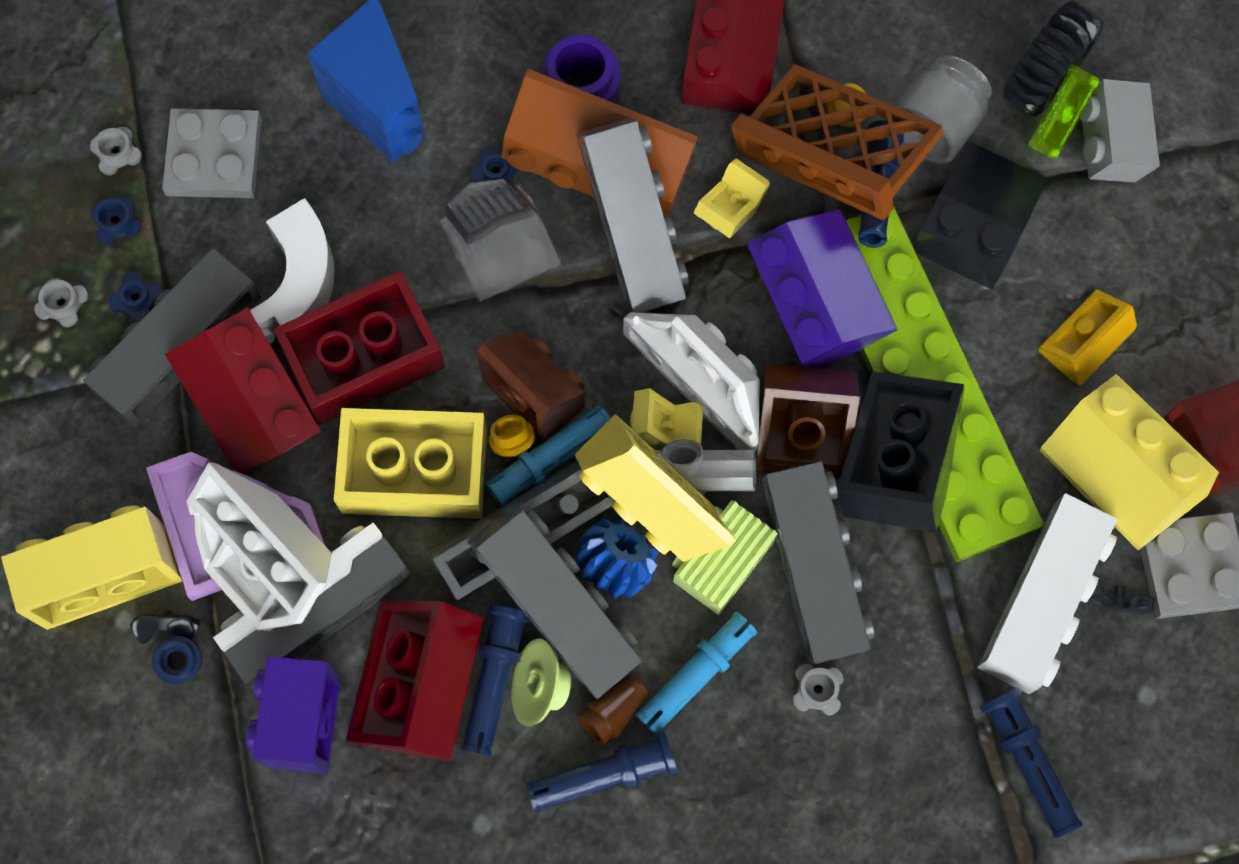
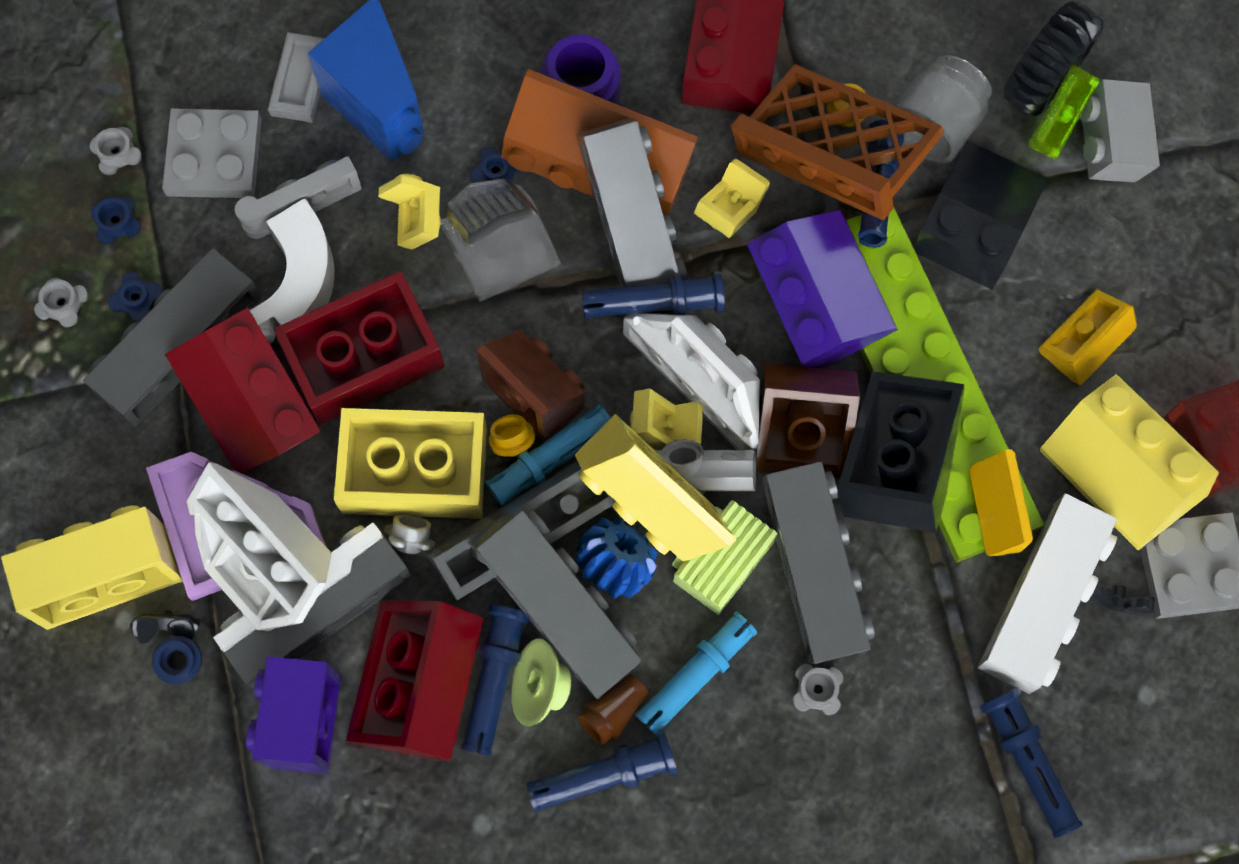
(295, 85): none -> light grey tile
(321, 188): none -> light grey plate
(409, 534): none -> light grey plate
(417, 209): none -> light yellow bracket
(677, 295): none -> dark blue pin
(1000, 504): none -> yellow slope

